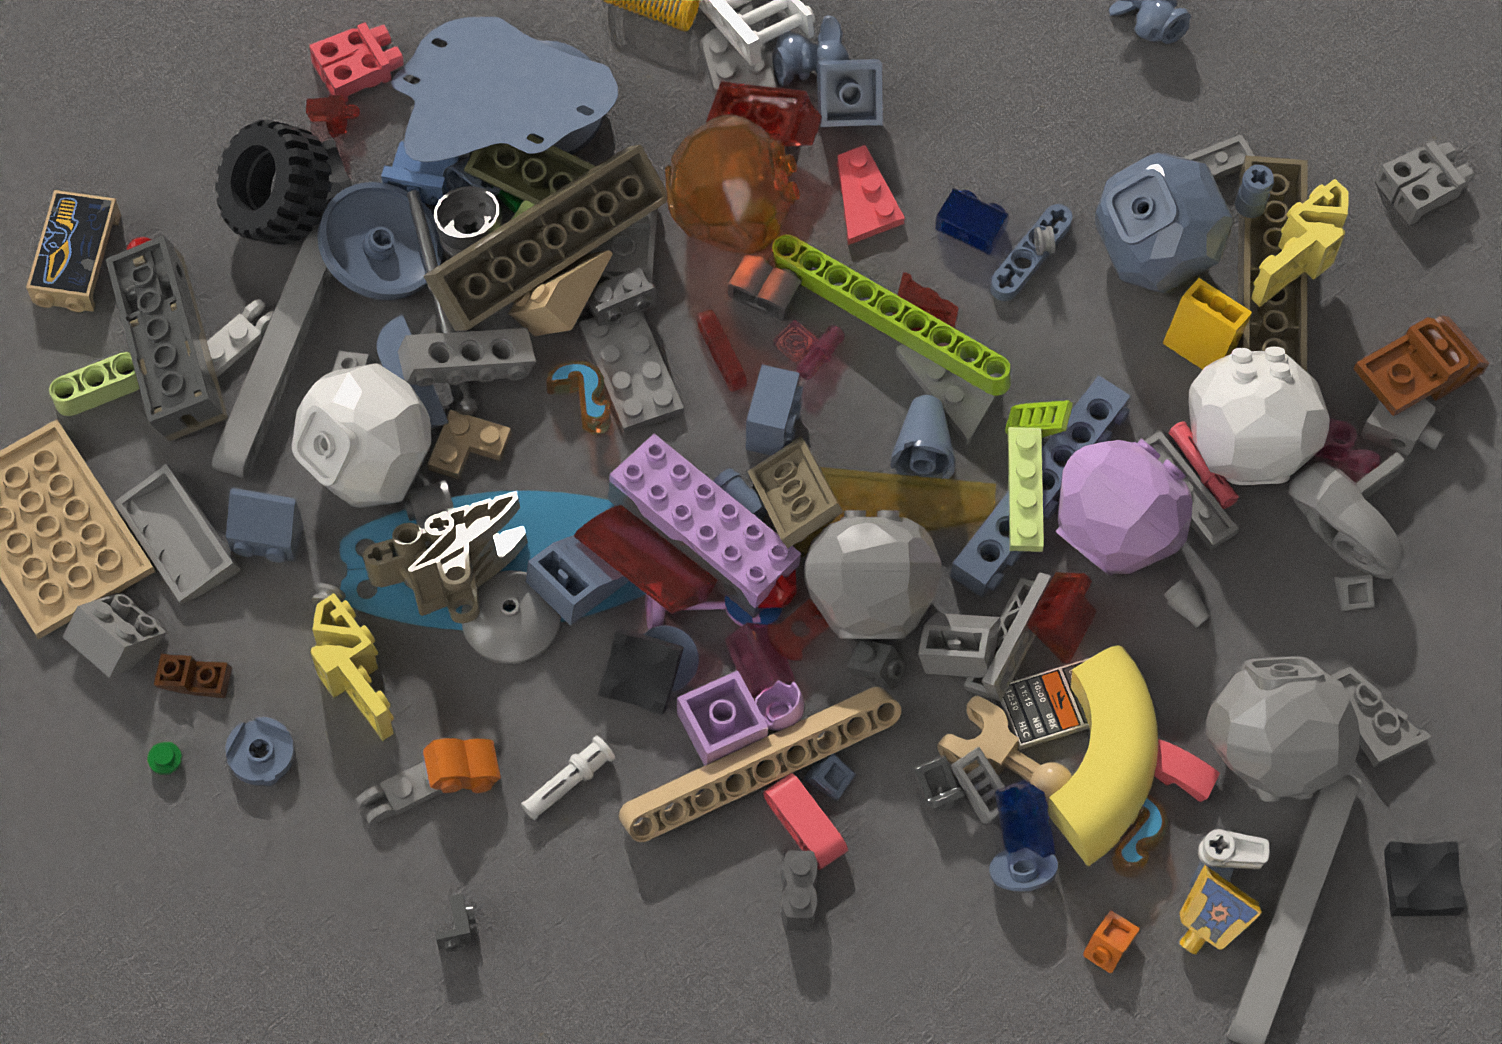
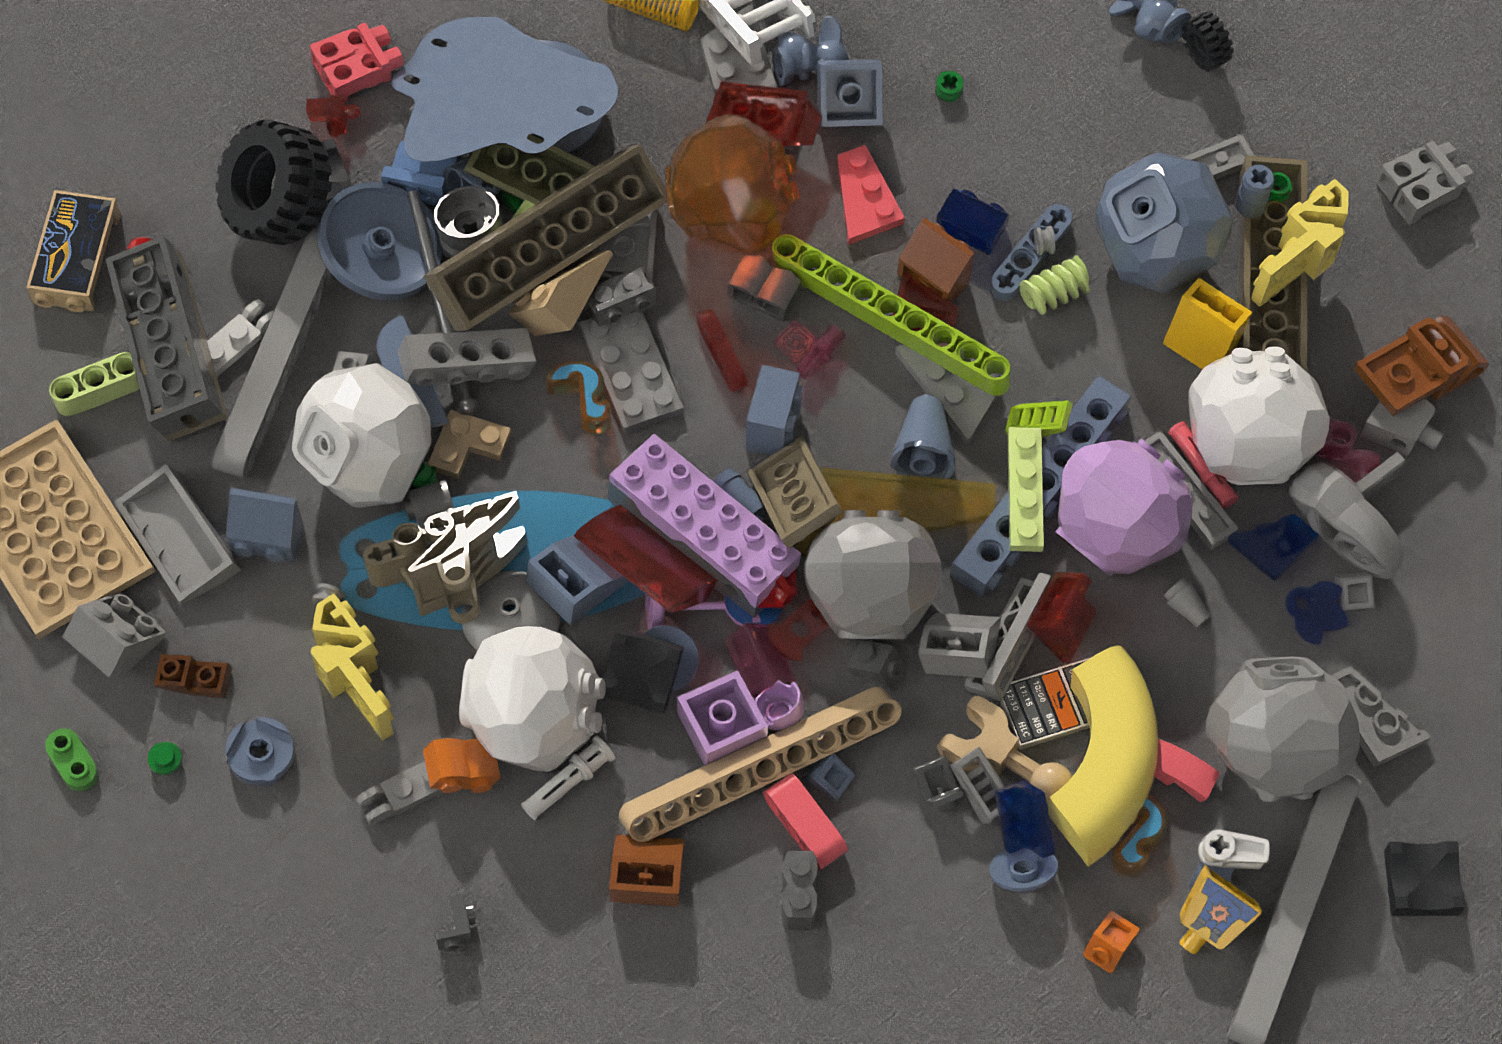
(71, 757): none -> bright green plate
(424, 476): none -> green plate
(531, 697): none -> white rock
(646, 871): none -> dark orange slope
(937, 260): none -> dark orange slope
(952, 78): none -> green bush
(1055, 284): none -> yellowish green piece
(1207, 41): none -> black tyre
(1275, 544): none -> clear blue wing
(1284, 185): none -> green plate
(1321, 610): none -> clear blue plate

